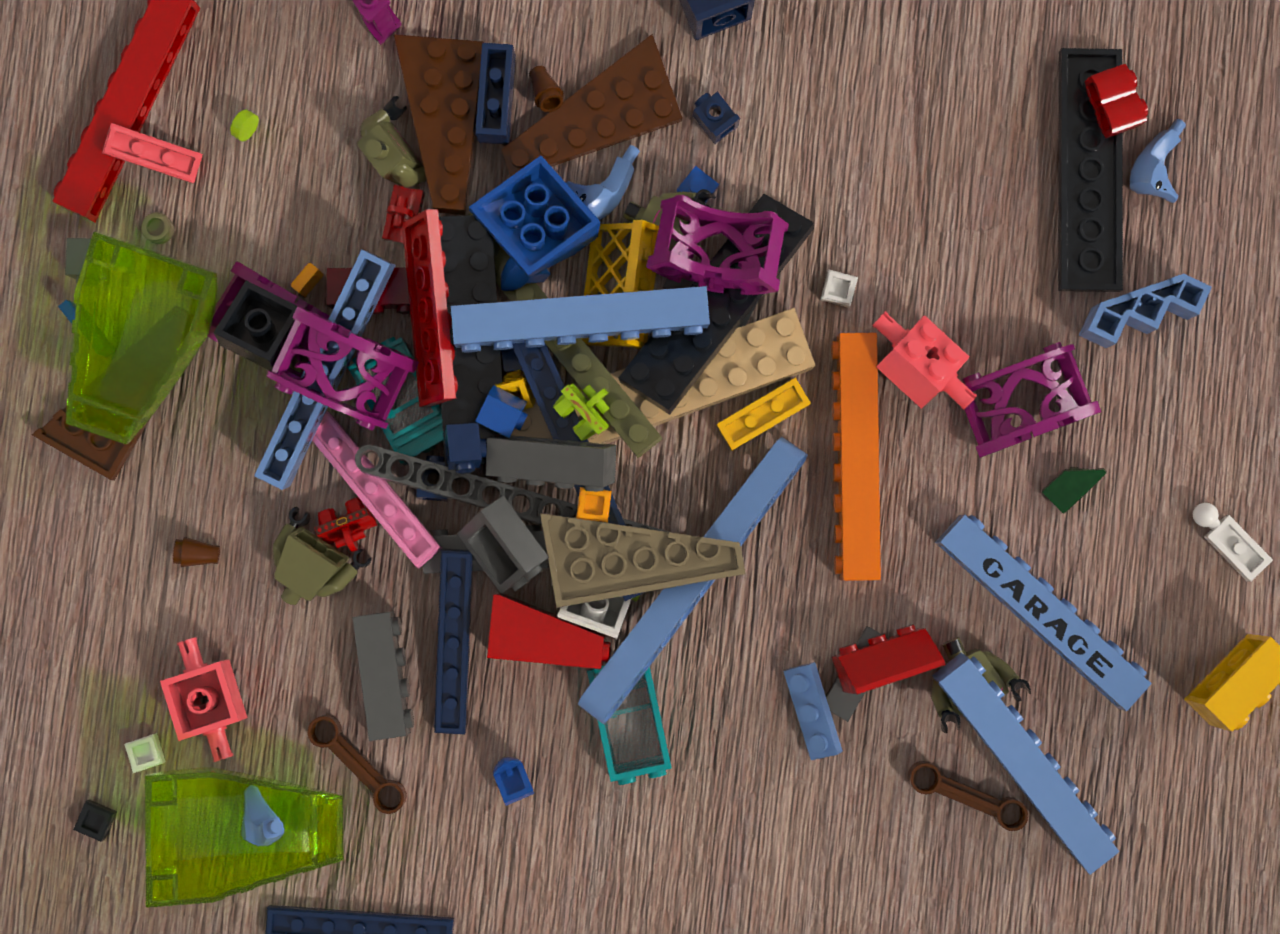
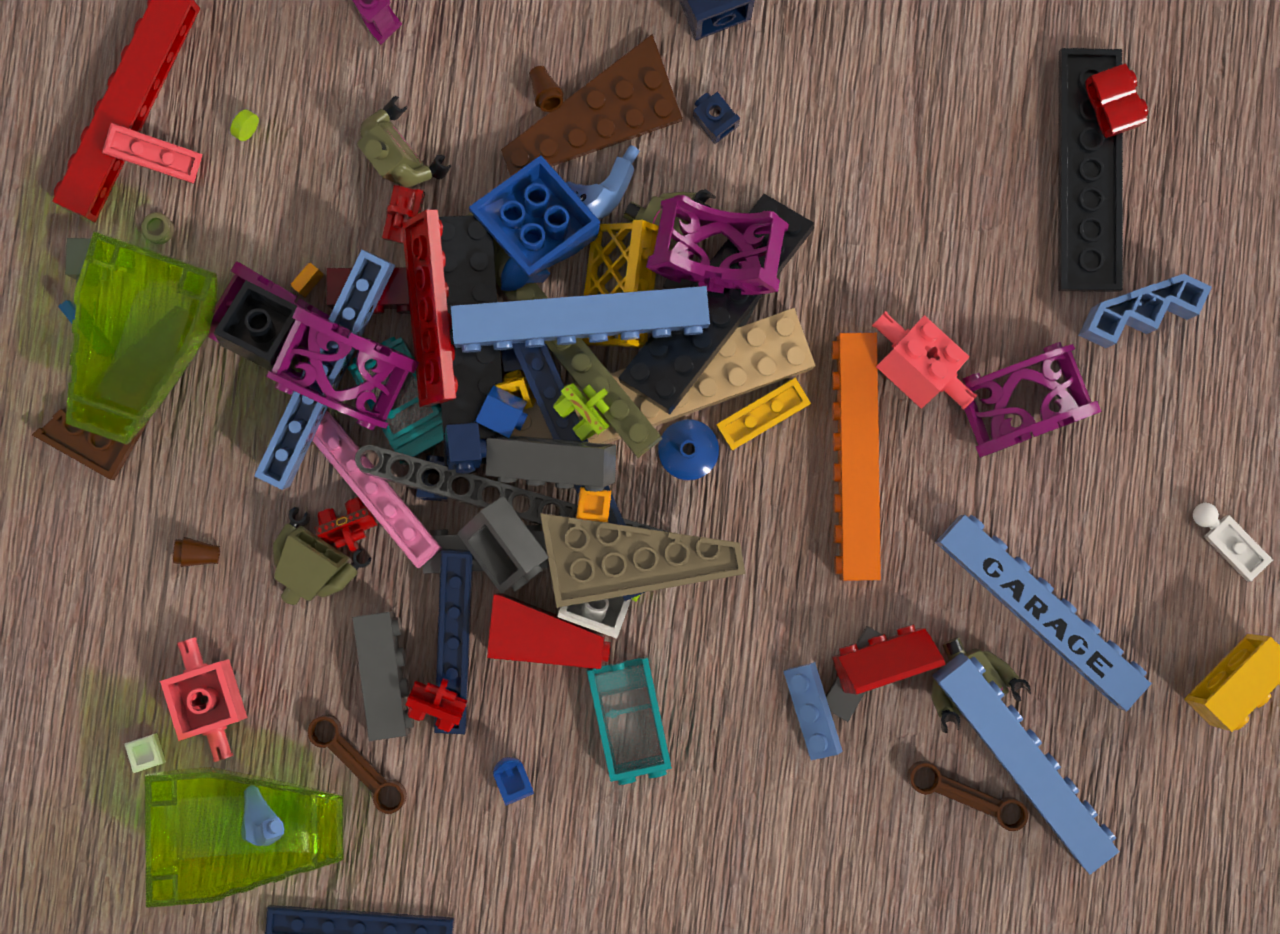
(95, 820): black tile -> none
(436, 702): none -> red hips
(443, 101): reddish brown wing -> none
(495, 93): dark blue brick -> none
(676, 603): medium blue beam -> none
(683, 465): none -> blue dish
(697, 181): blue plate -> none
(838, 288): white tile -> none
(1071, 486): dark green slope -> none
(1149, 172): medium blue animal -> none

